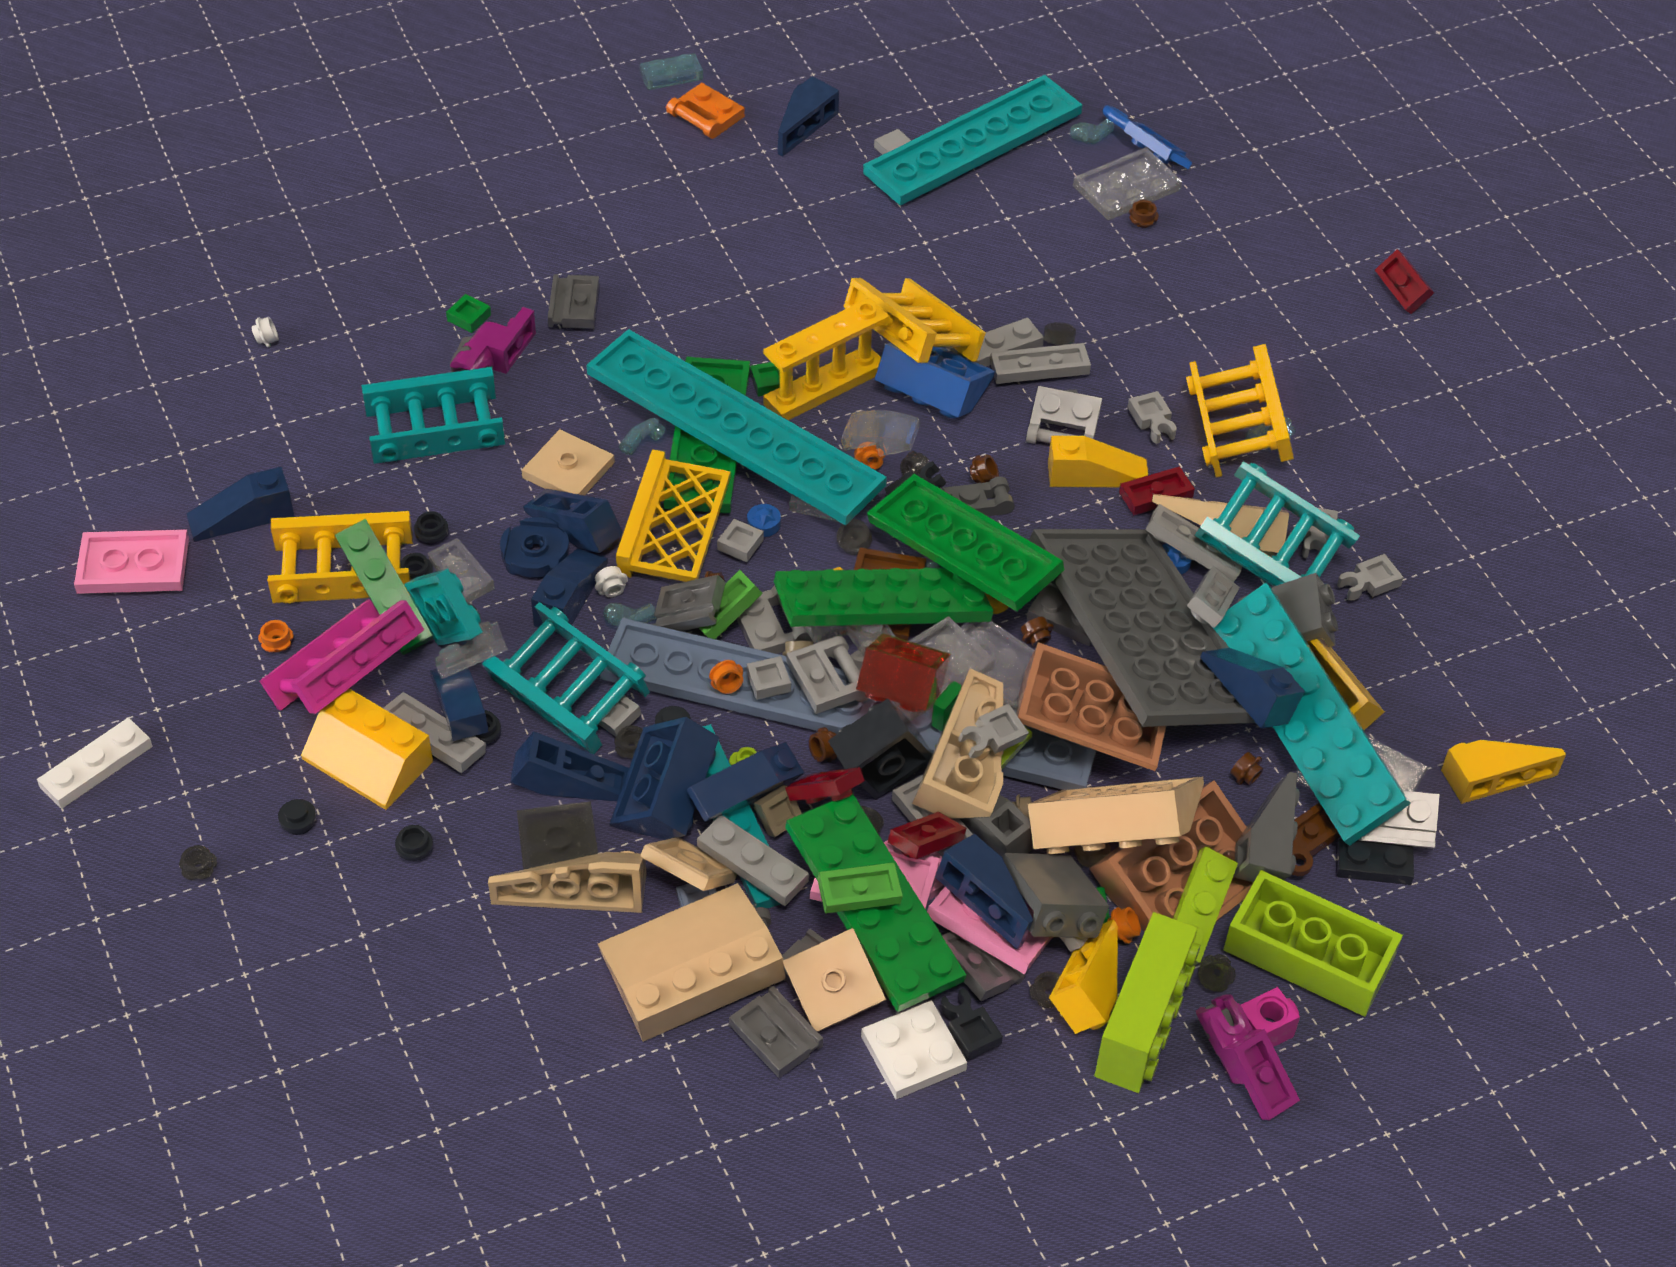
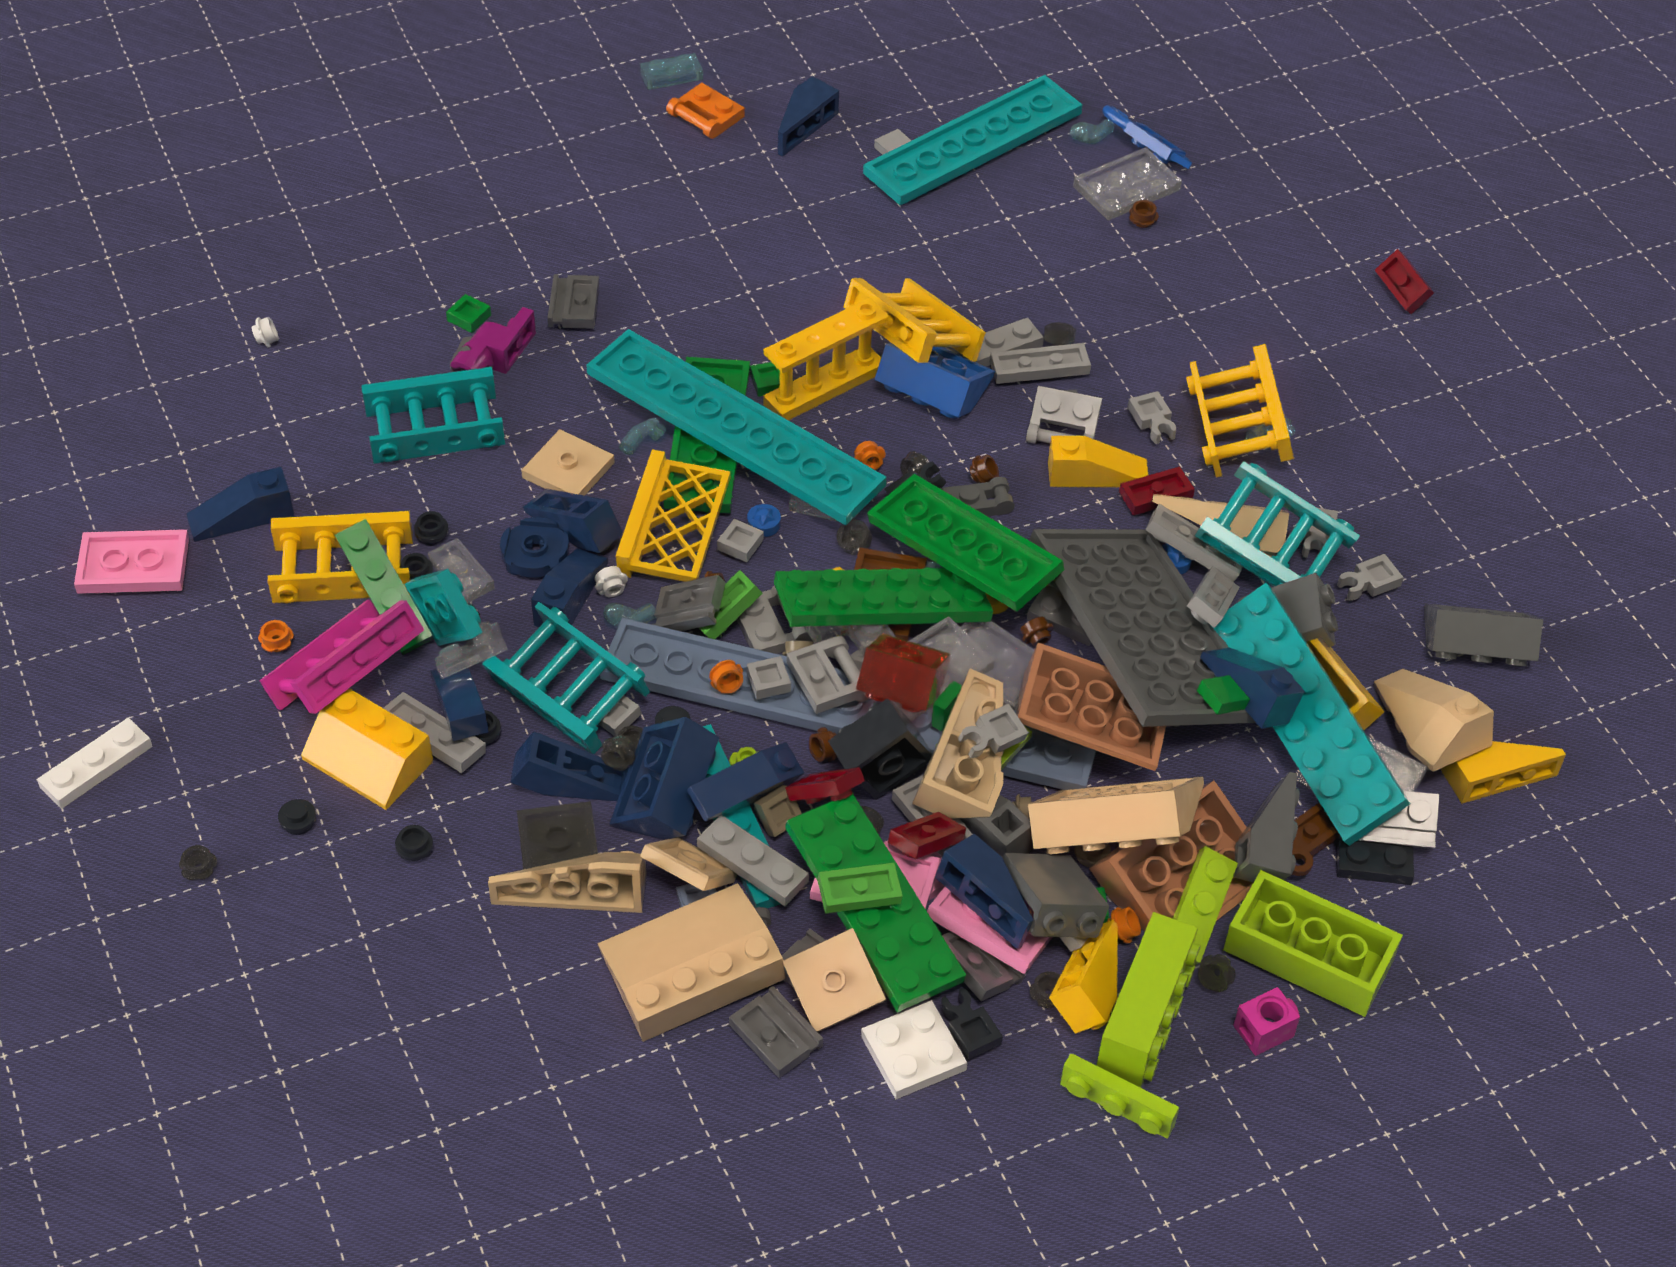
(623, 747): none -> clear smoke plate
(888, 430): clear slope -> none
(1119, 1096): none -> lime plate
(1223, 694): none -> green tile
(1247, 769): reddish brown plate -> none
(1247, 1056): magenta plate -> none
(1436, 718): none -> tan wedge
(1482, 634): none -> dark grey slope

